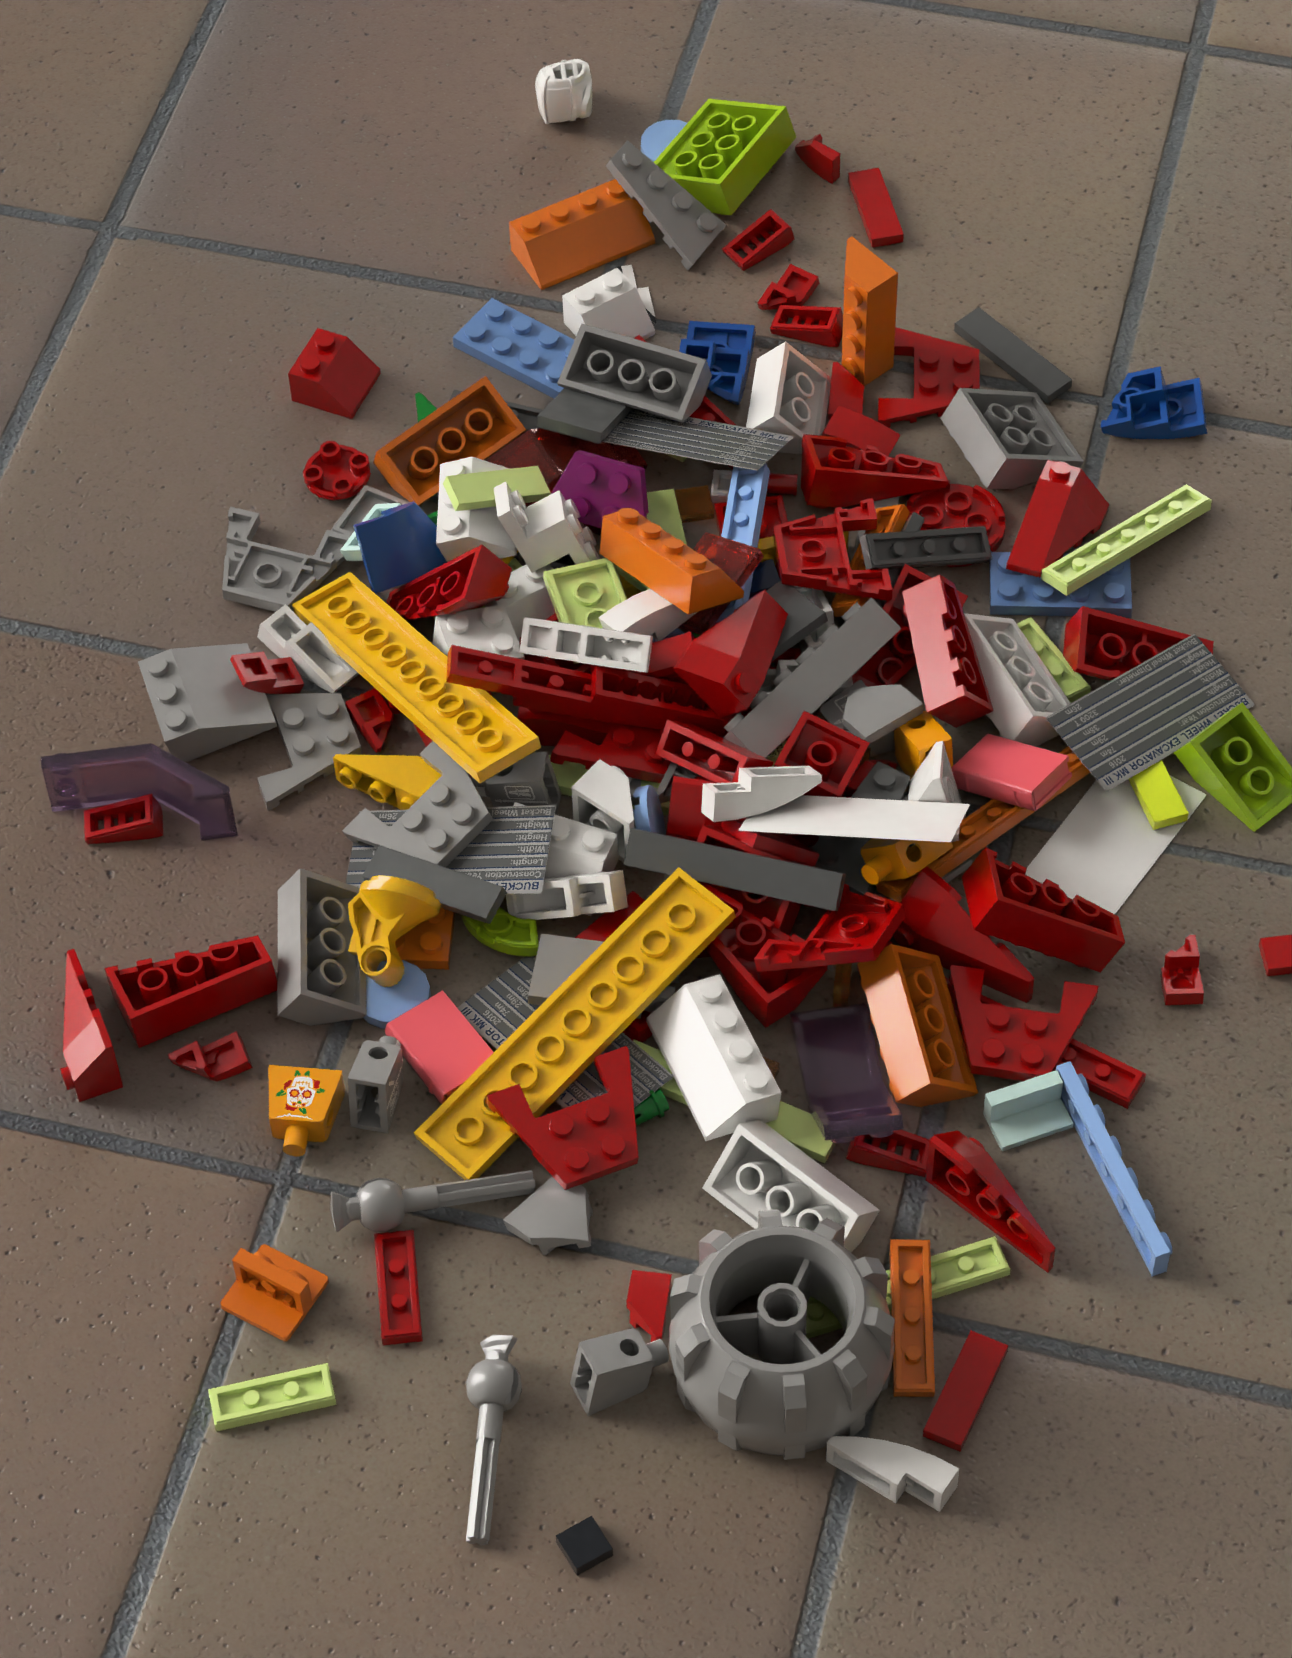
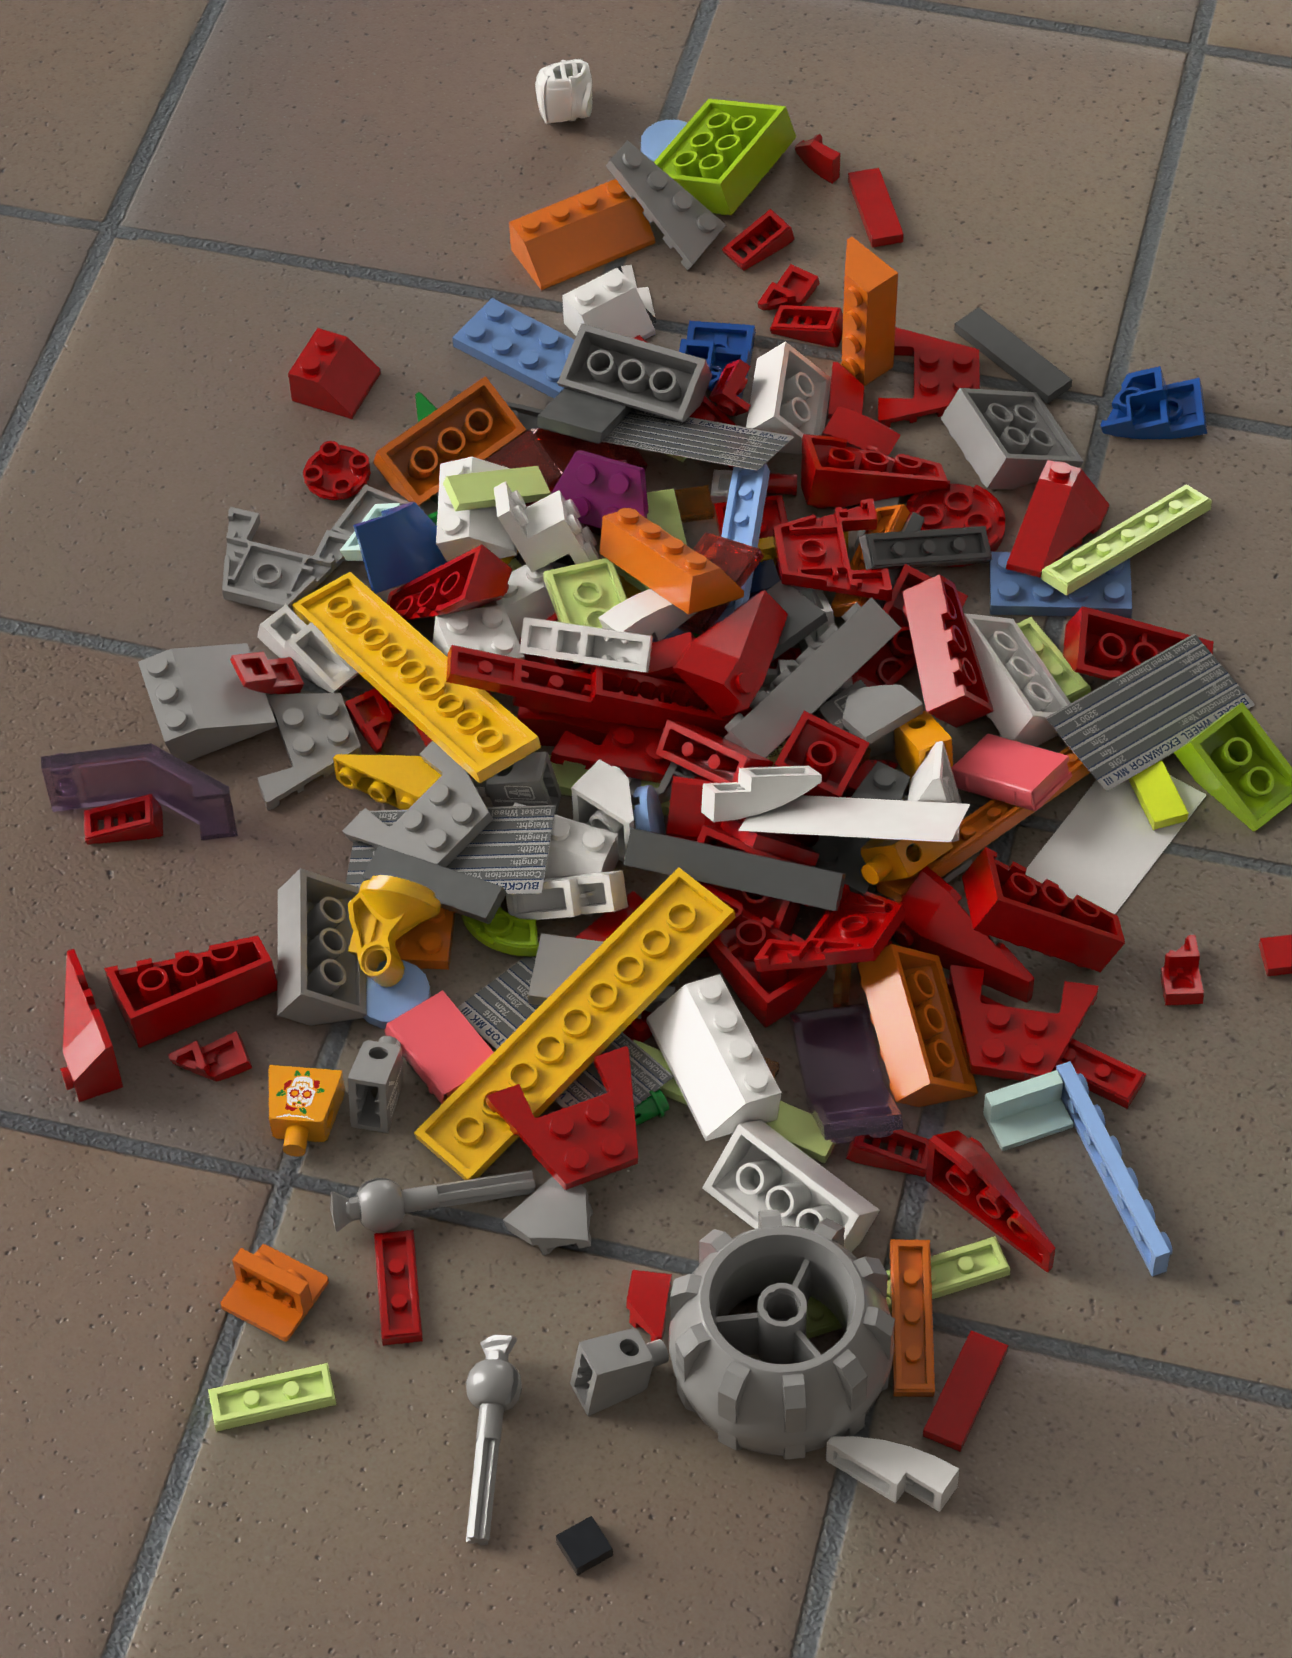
(728, 386): none -> red bracket

